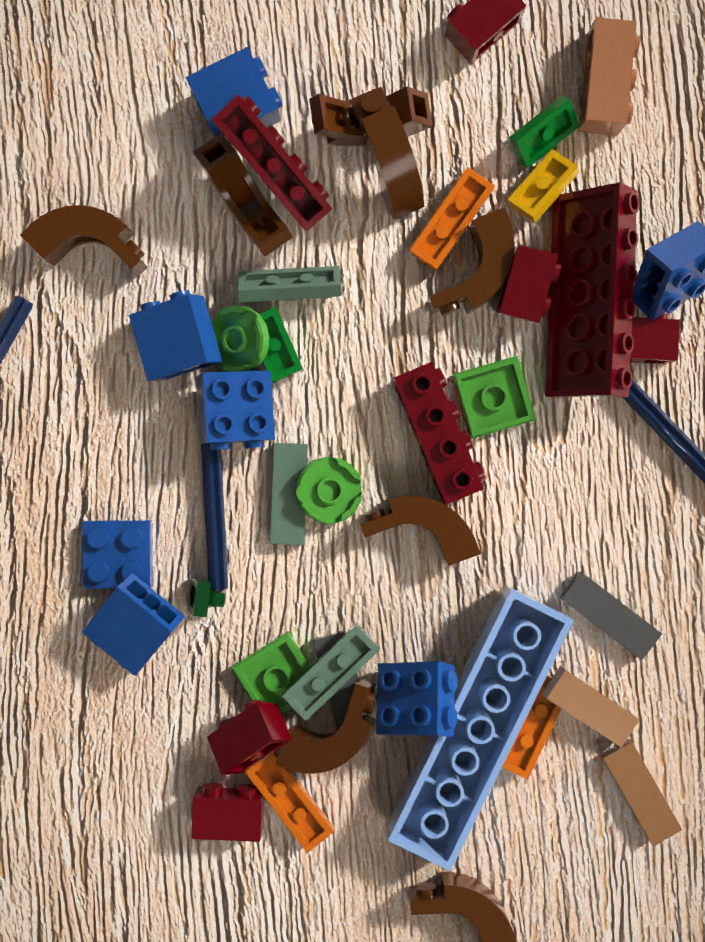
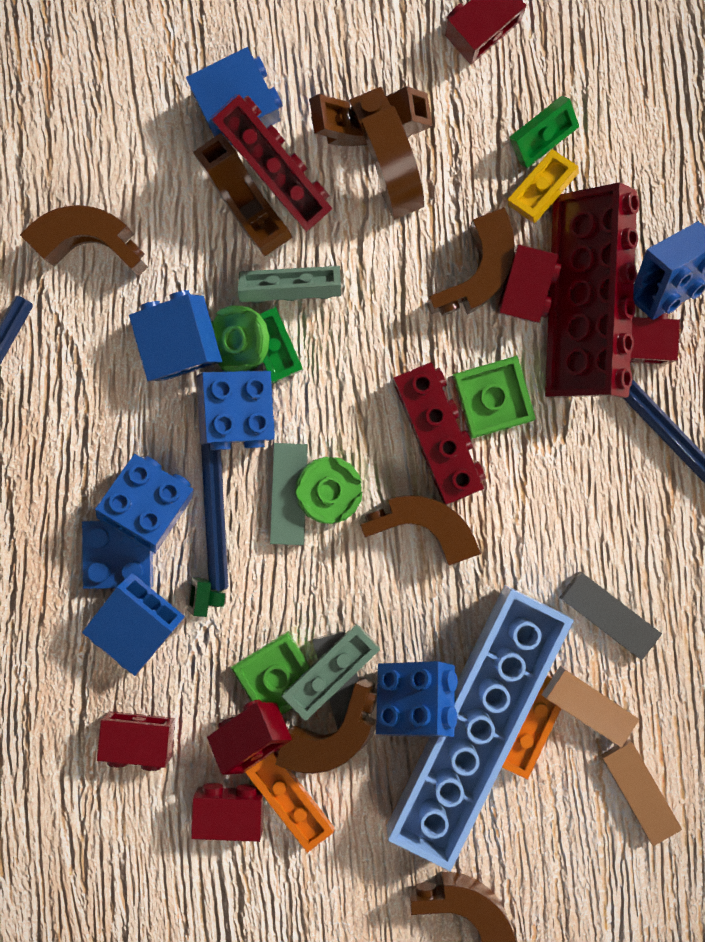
(136, 740): none -> dark red brick
(145, 502): none -> blue brick
(451, 219): orange plate -> none
(608, 76): nougat brick -> none

